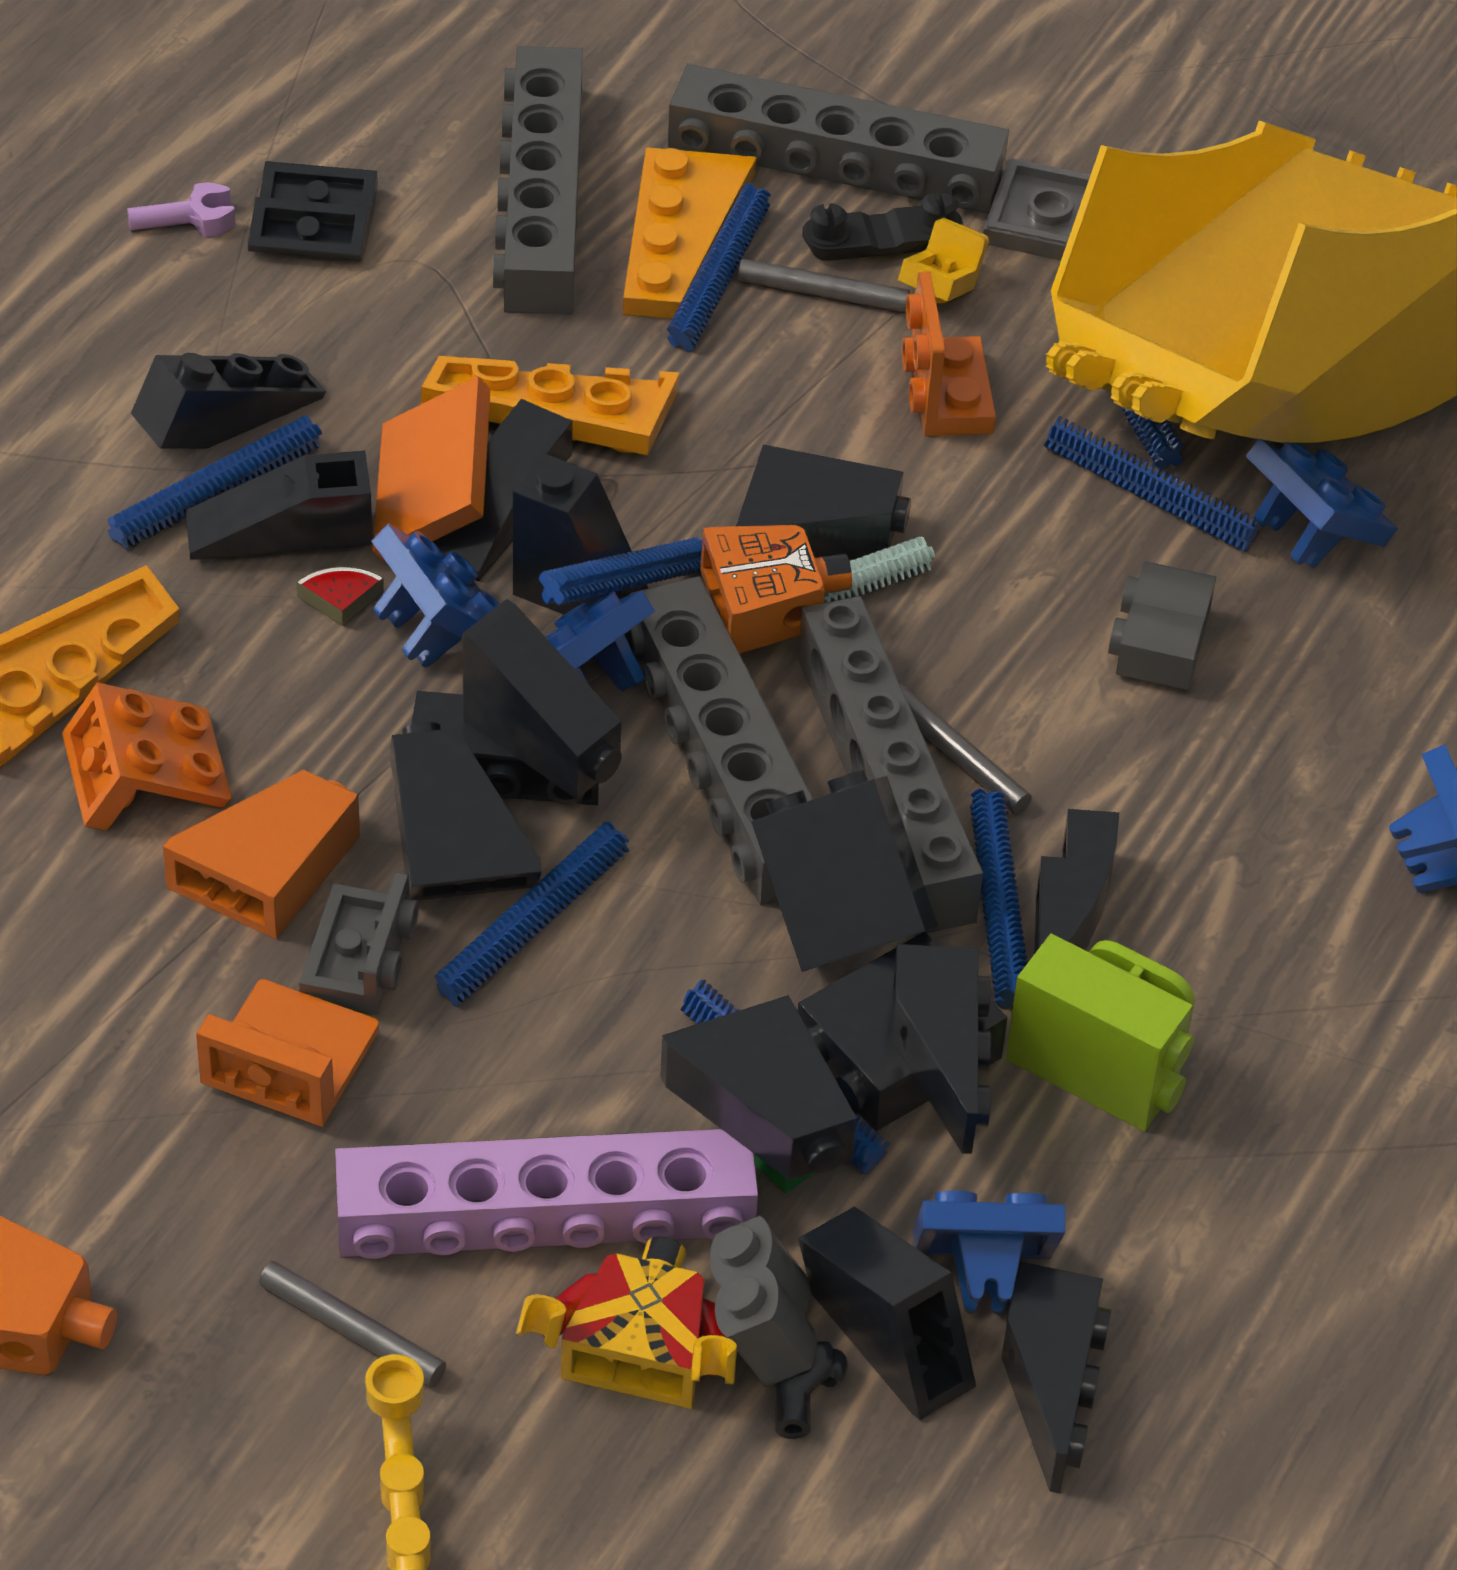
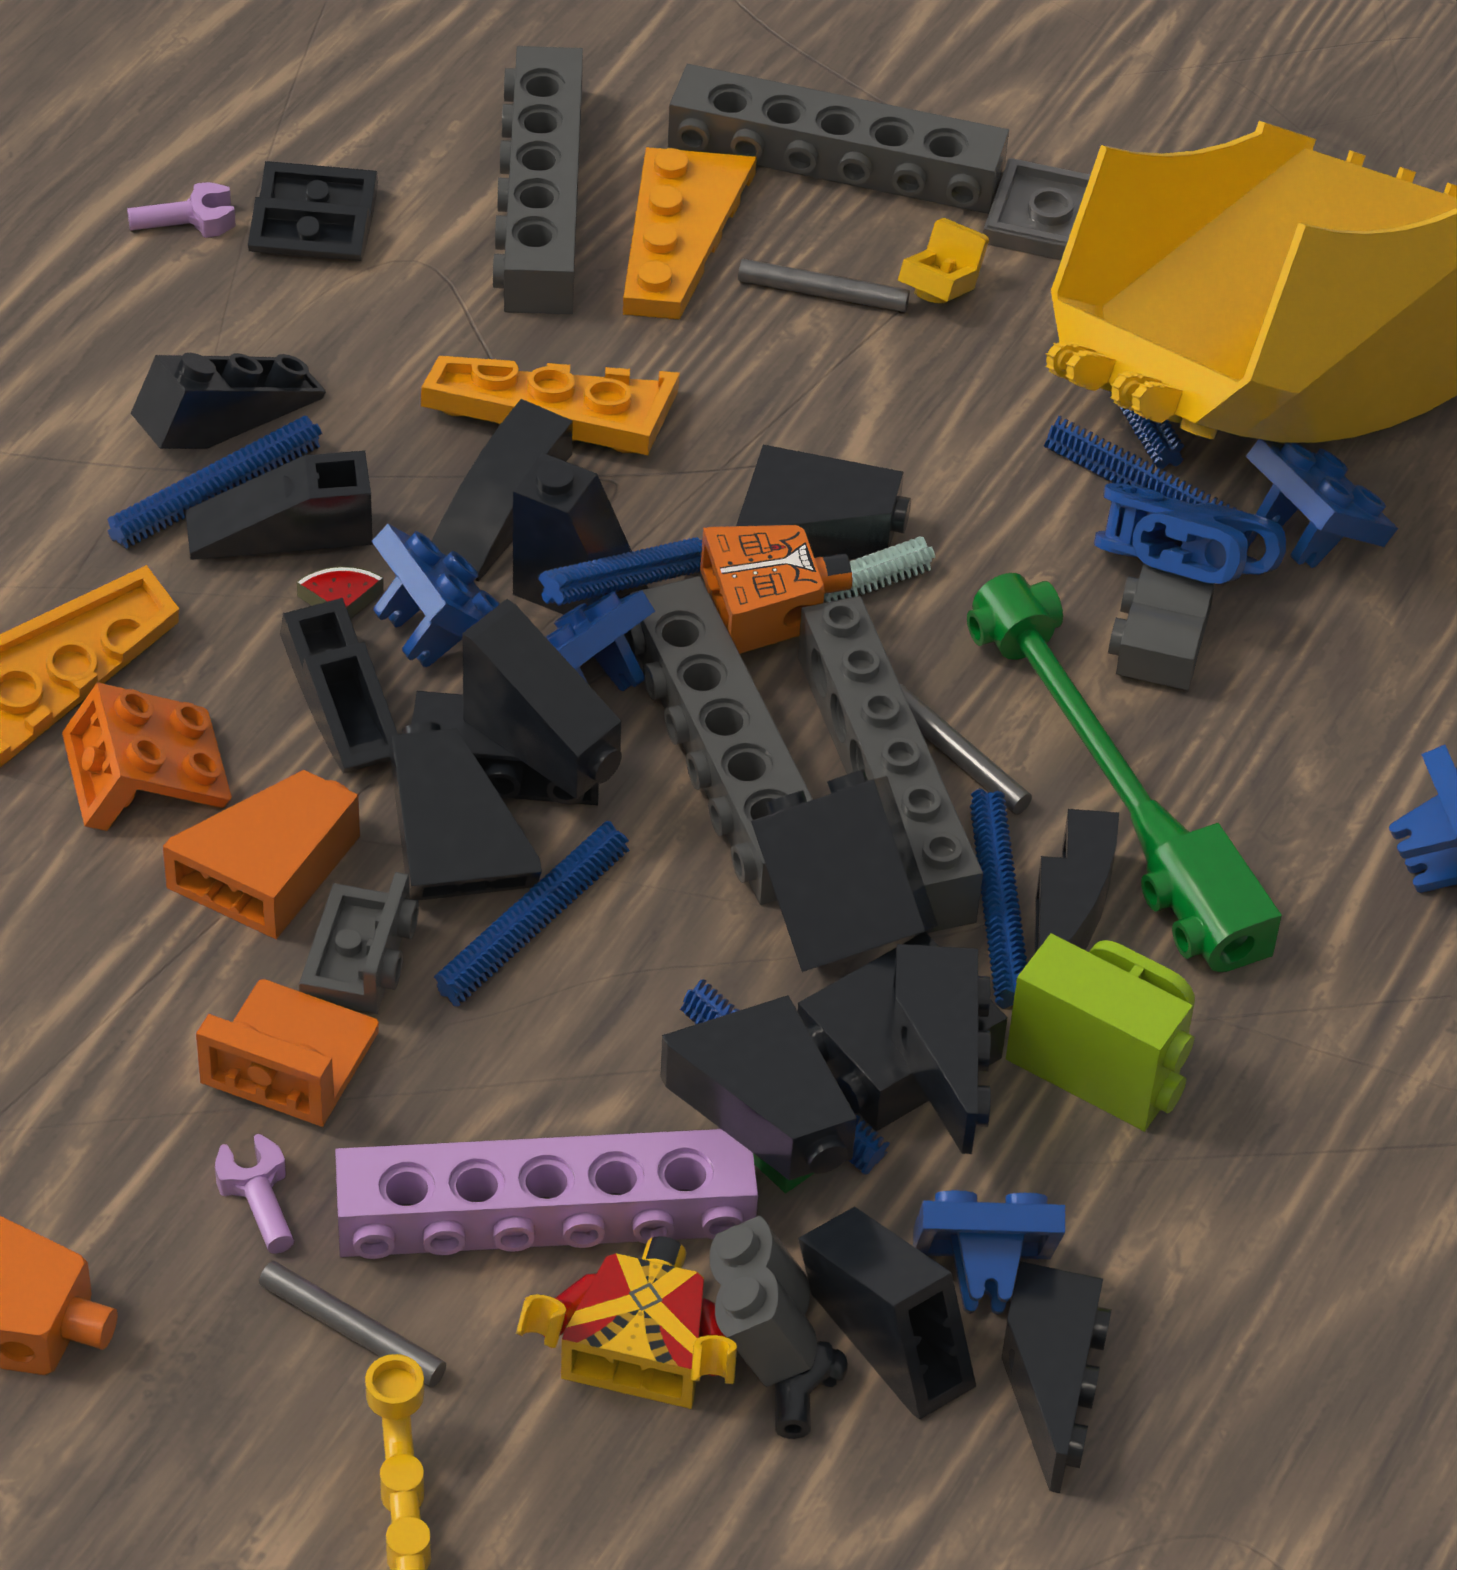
(256, 1186): none -> lavender bar
(339, 684): none -> black slope
(435, 464): orange tile -> none
(718, 267): blue axle -> none
(844, 235): black piece -> none
(948, 372): orange bracket -> none
(1187, 538): none -> blue piece
(1194, 873): none -> green bar

